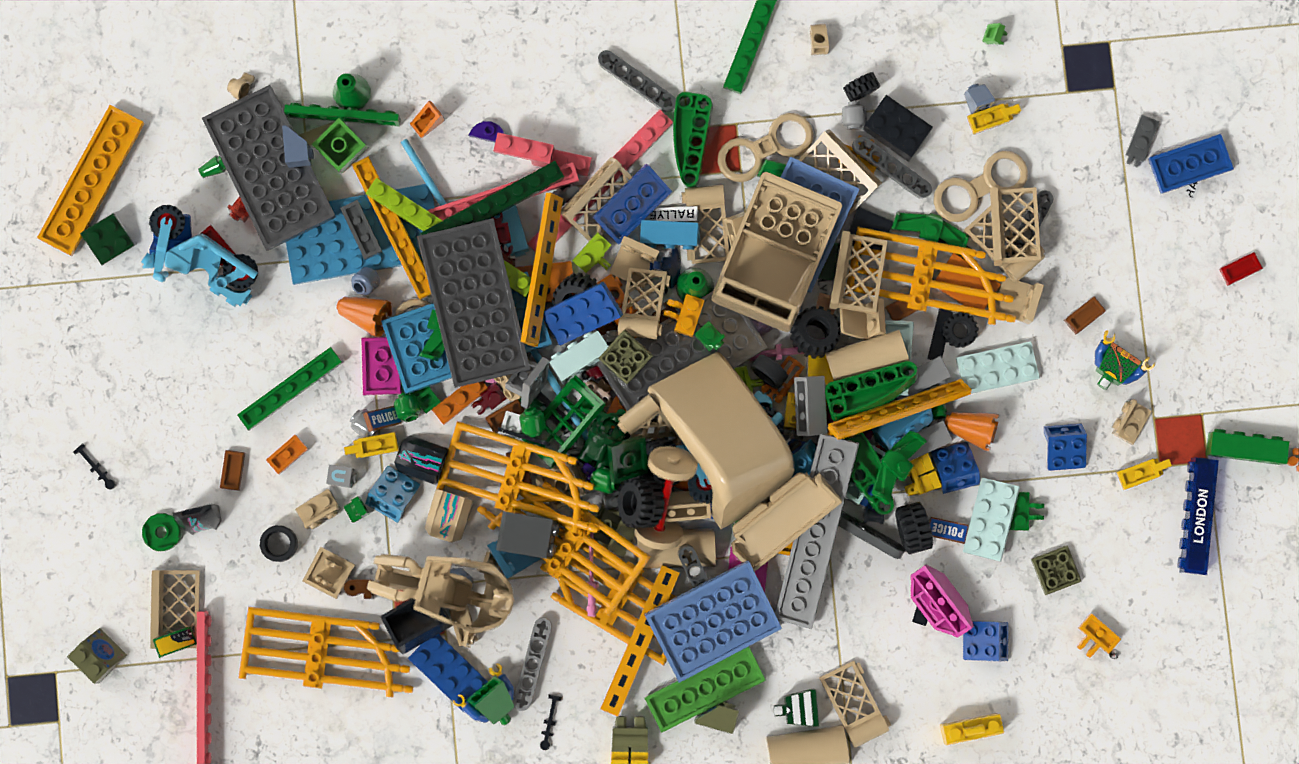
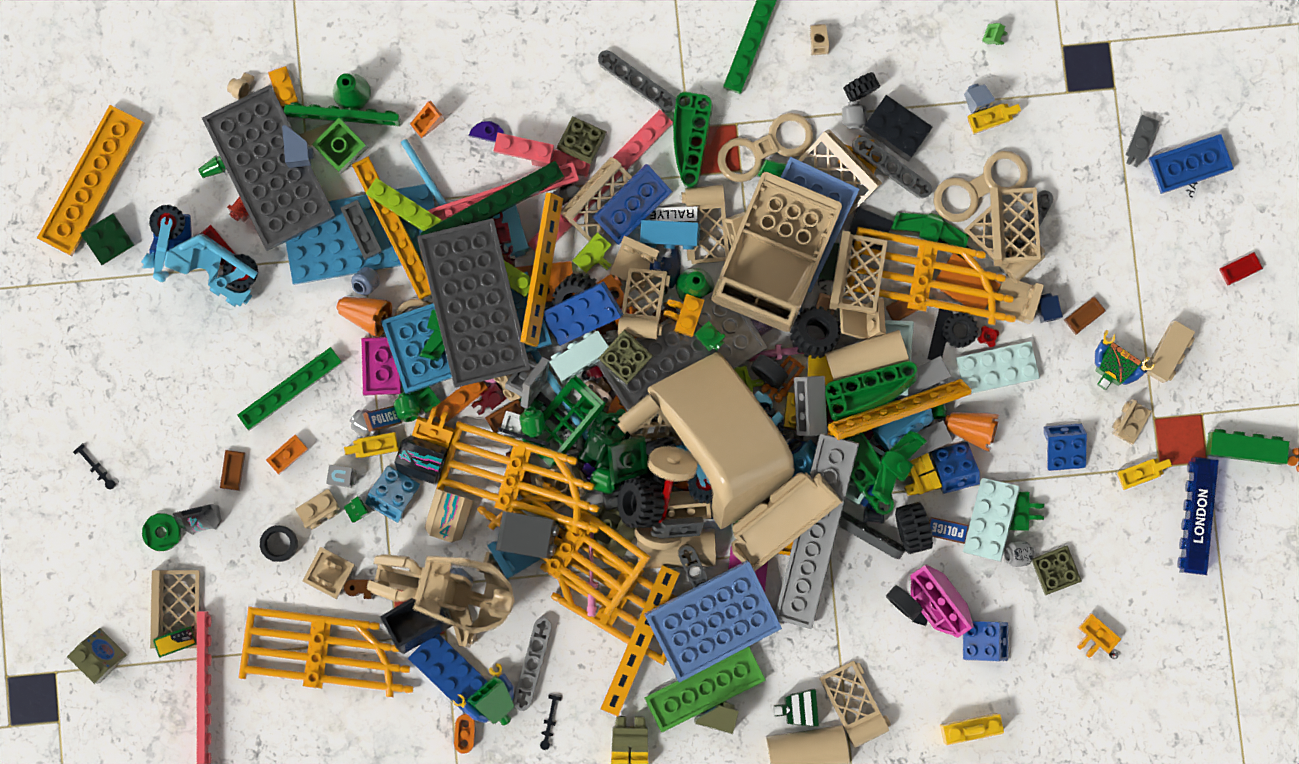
(283, 86): none -> light orange plate
(433, 431): none -> light orange hinge
(464, 733): none -> orange plate
(581, 140): none -> olive tile
(678, 528): none -> dark grey hinge
(904, 602): none -> black tyre
(988, 331): none -> red plate
(1019, 554): none -> light grey head
(1049, 308): none -> dark blue brick
(1170, 351): none -> tan brick

